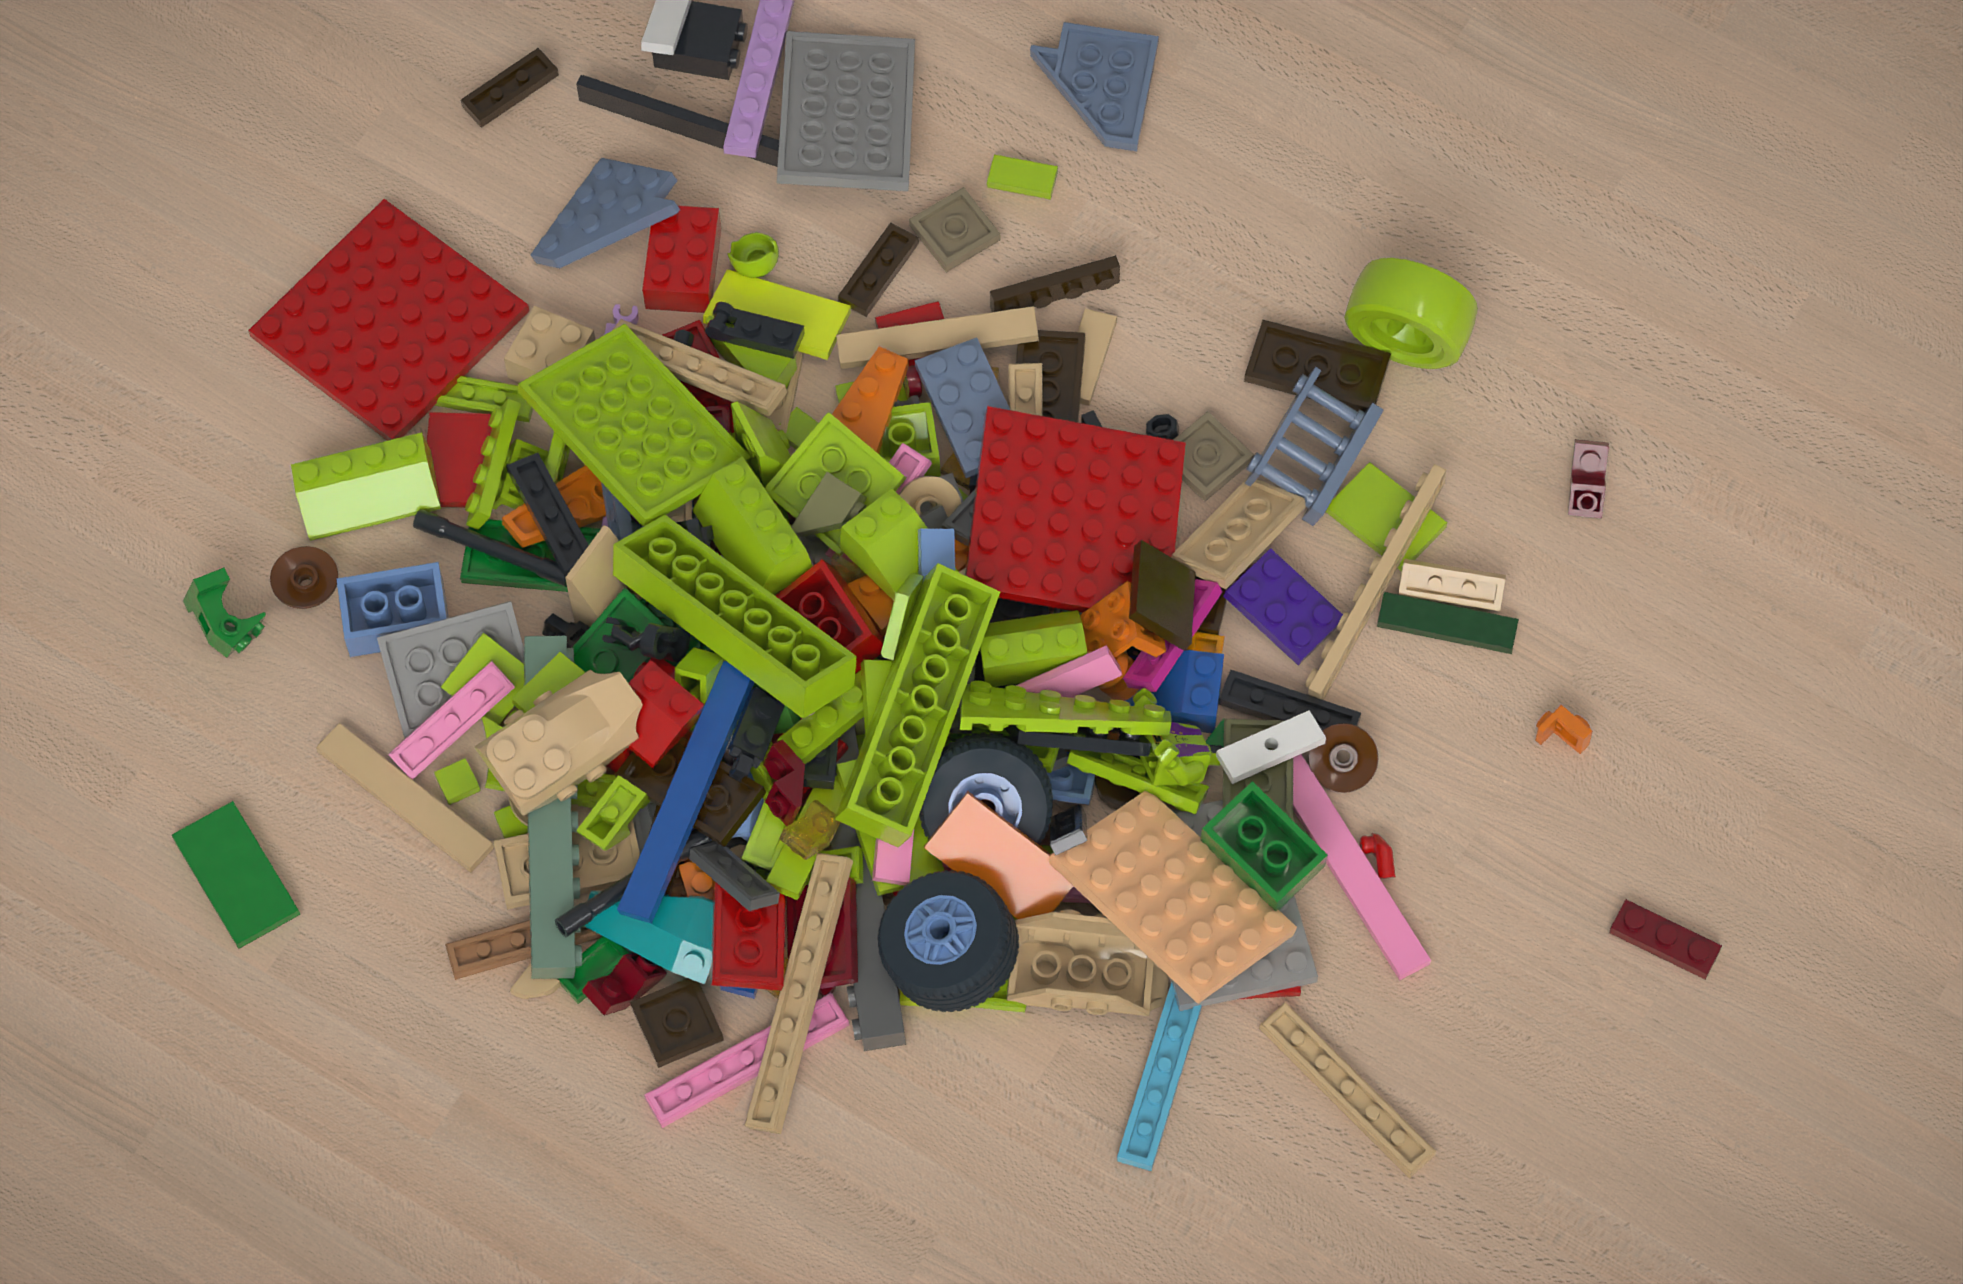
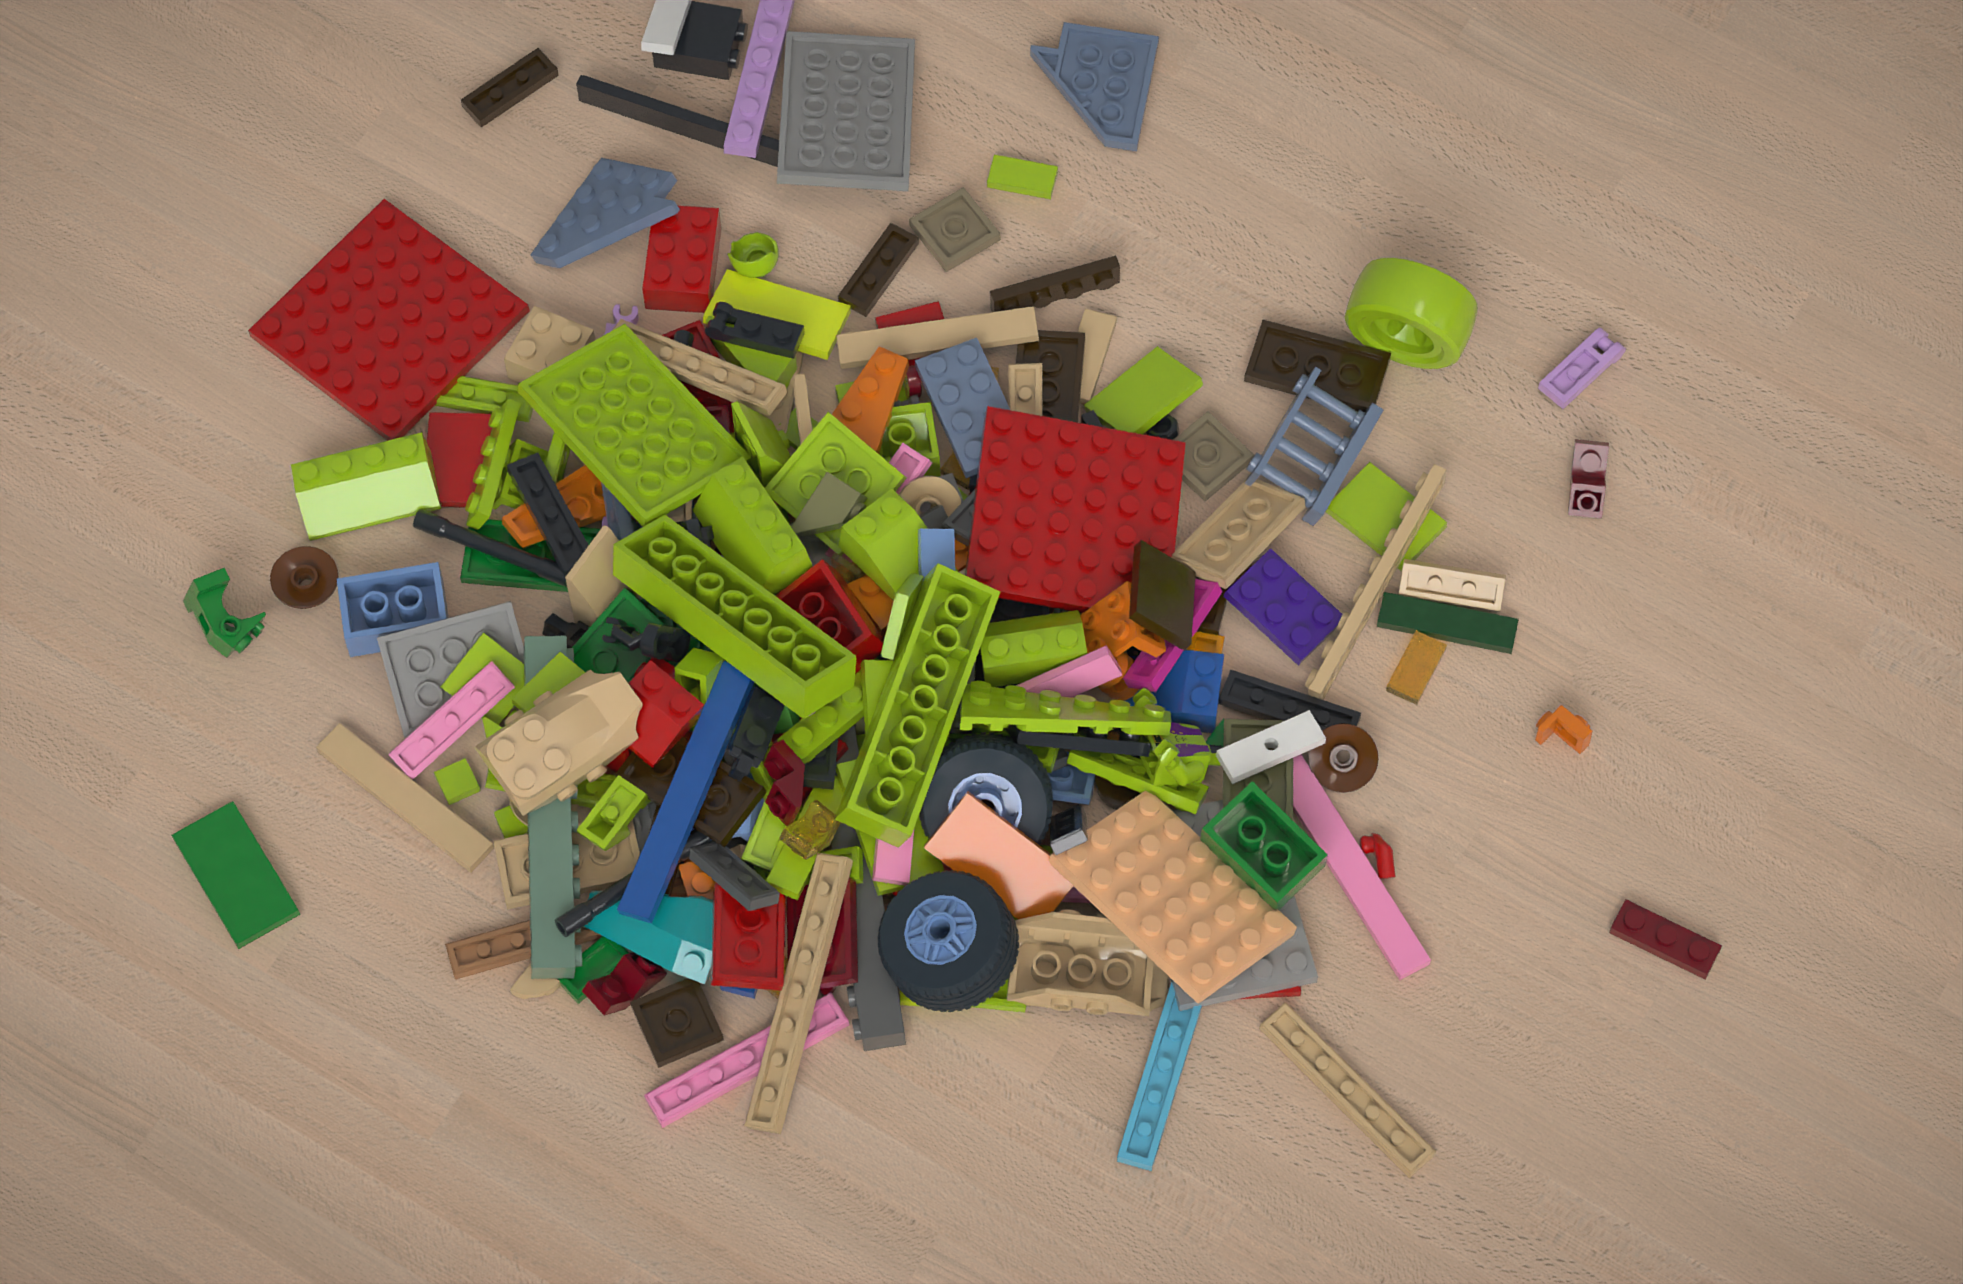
(802, 406): none -> tan tile
(1144, 393): none -> lime tile
(1416, 667): none -> clear yellow tile
(1581, 368): none -> lavender plate

